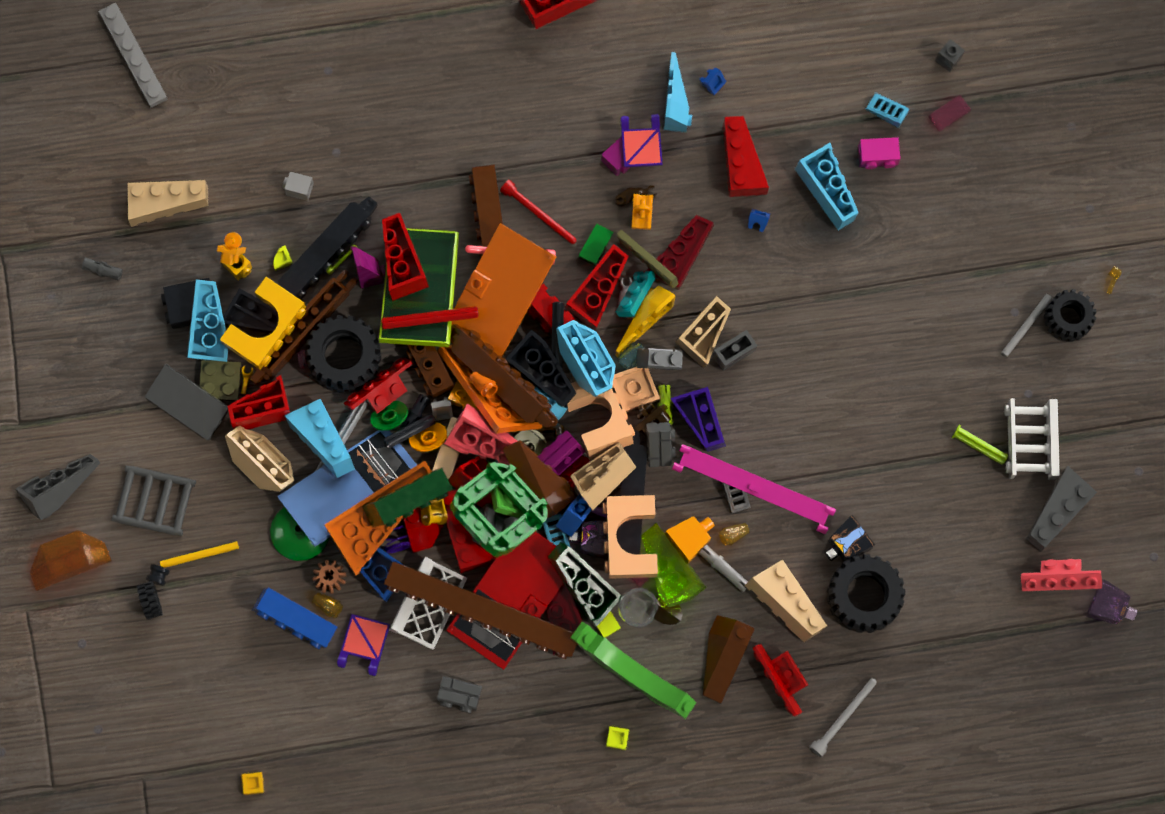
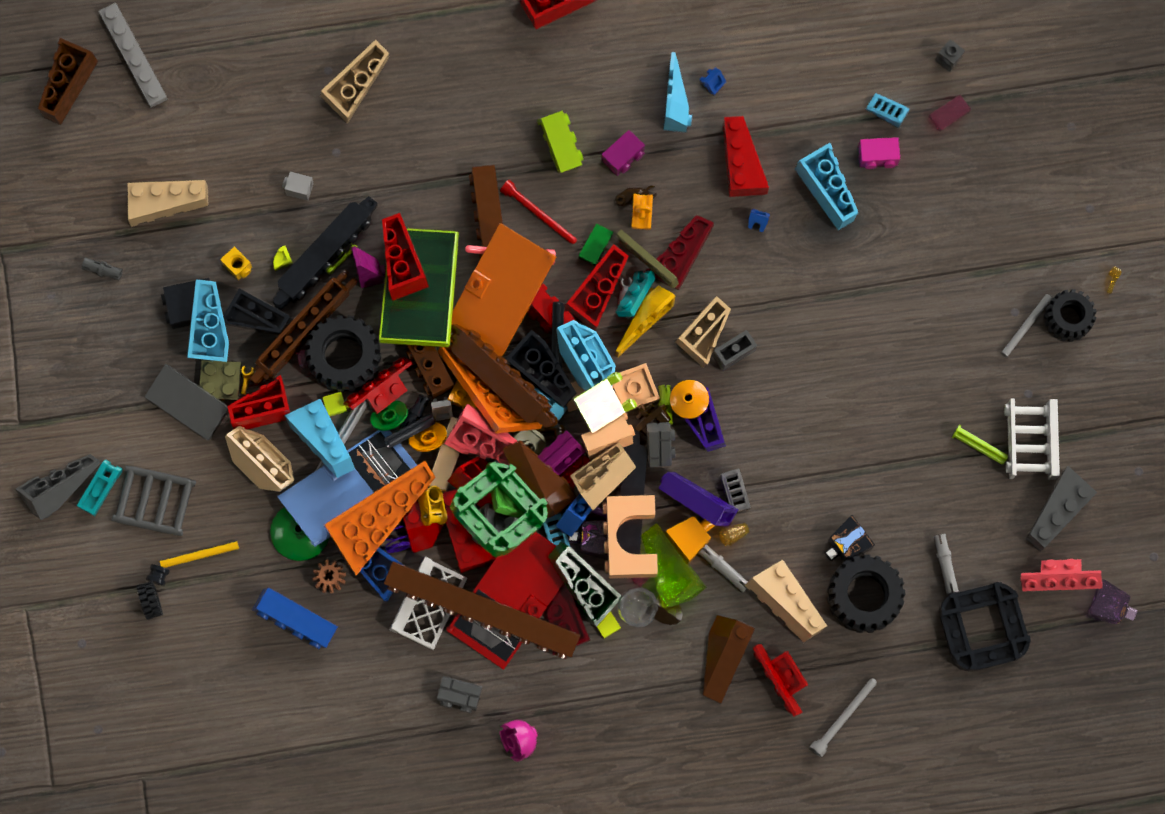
(66, 79): none -> reddish brown wedge
(67, 558): clear orange wedge -> none
(99, 488): none -> teal plate
(231, 249): light orange hips -> none
(252, 783): yellow tile -> none
(258, 350): yellow arch -> none
(328, 605): clear yellow cone -> none
(334, 404): none -> neon yellow tile
(352, 84): none -> tan wedge
(365, 640): coral flag -> none
(408, 498): dark green wedge -> none
(429, 317): red axle -> none
(484, 385): orange cone -> none
(519, 738): none -> dark pink cylinder
(561, 141): none -> lime wedge
(600, 404): none -> flag
(617, 738): neon yellow tile -> none
(628, 357): clear light blue brick -> none
(631, 672): bright green arch -> none
(641, 146): coral flag -> none
(659, 359): dark grey brick -> none
(694, 407): none -> light orange dish
(698, 499): none -> dark purple slope
(755, 486): dark pink piece -> none
(946, 564): none -> light grey pin
(1012, 621): none -> black plate

